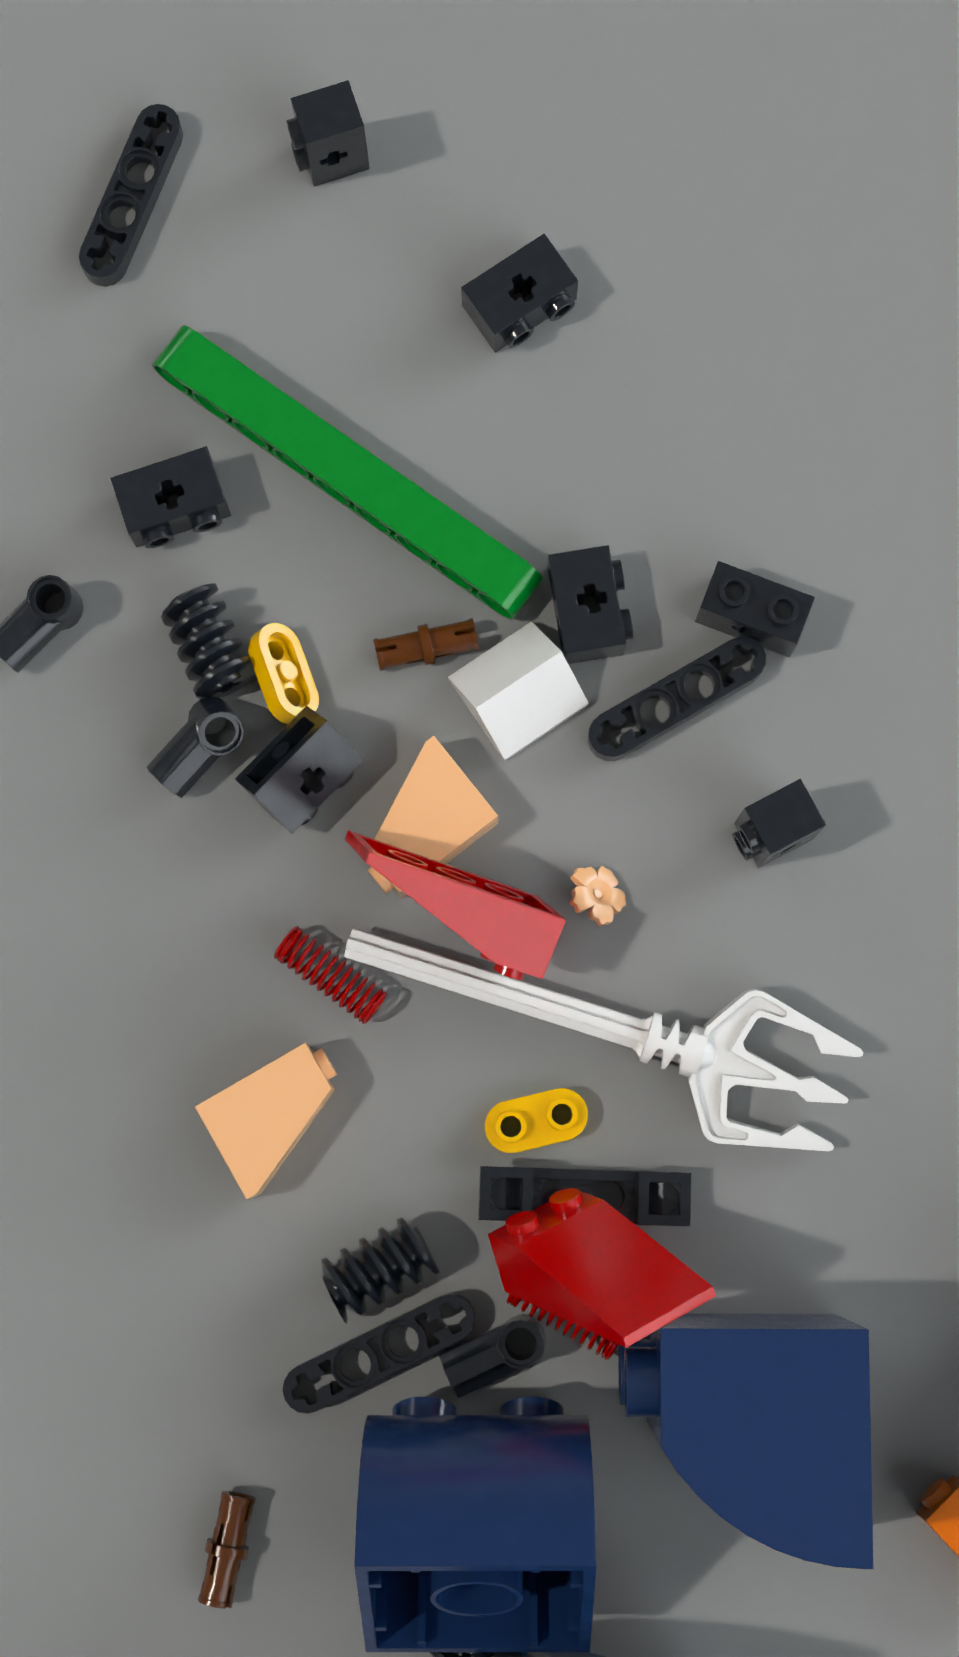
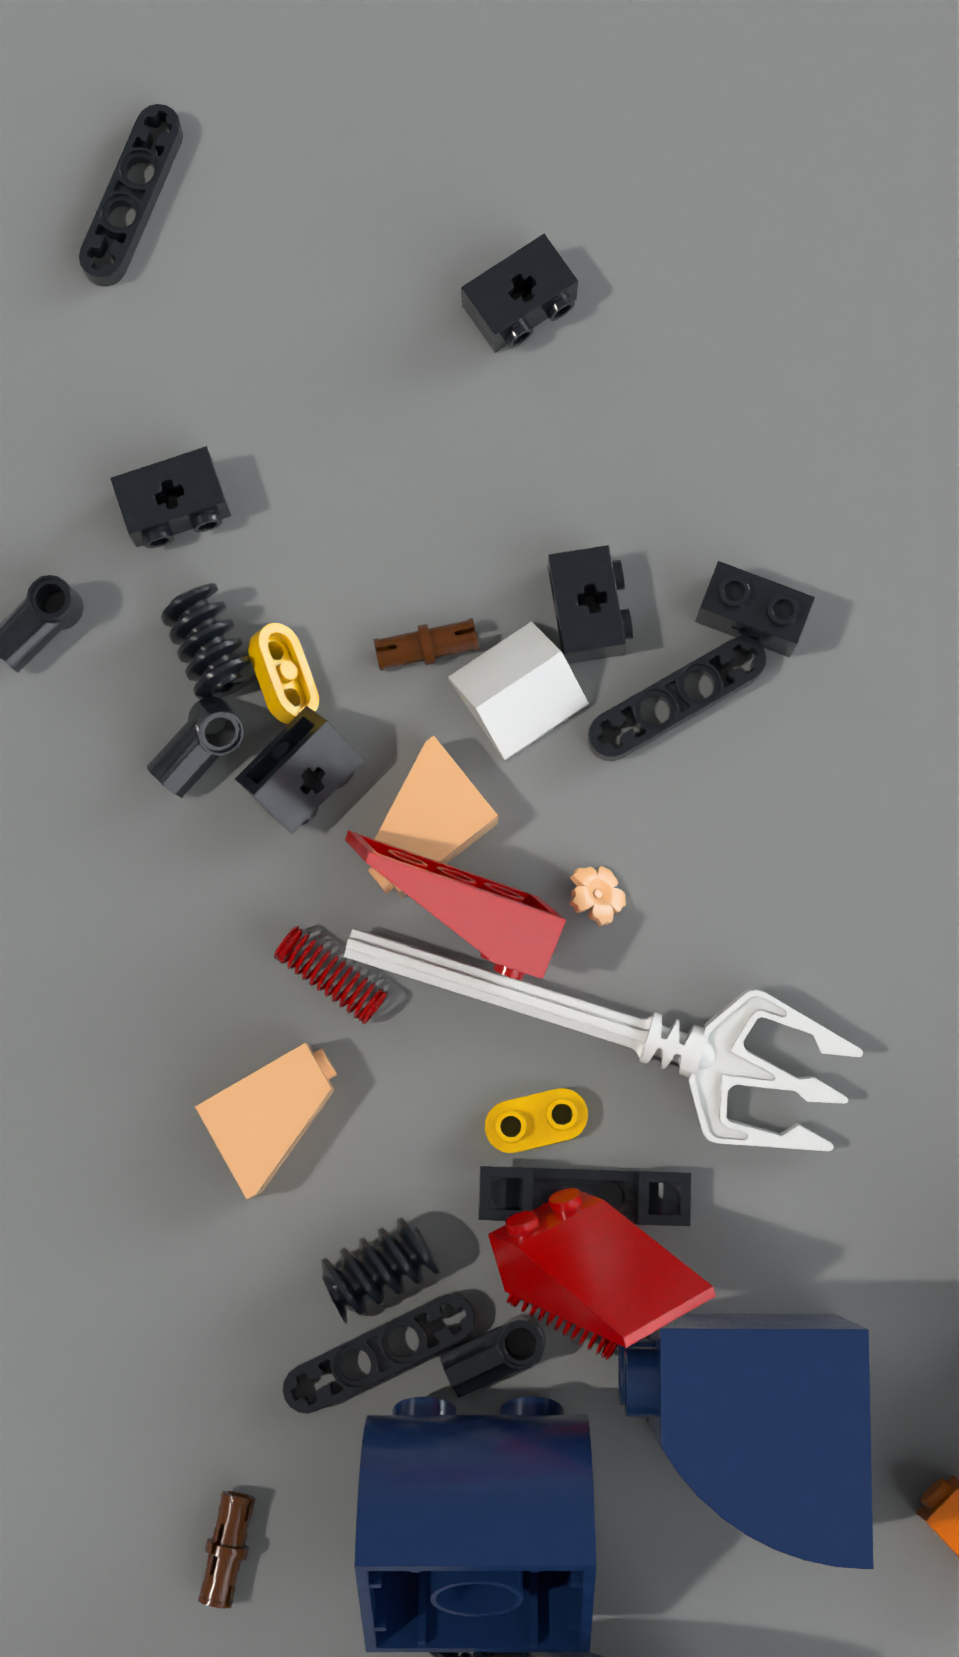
(328, 134): black brick -> none
(347, 472): green beam -> none
(777, 824): black brick -> none

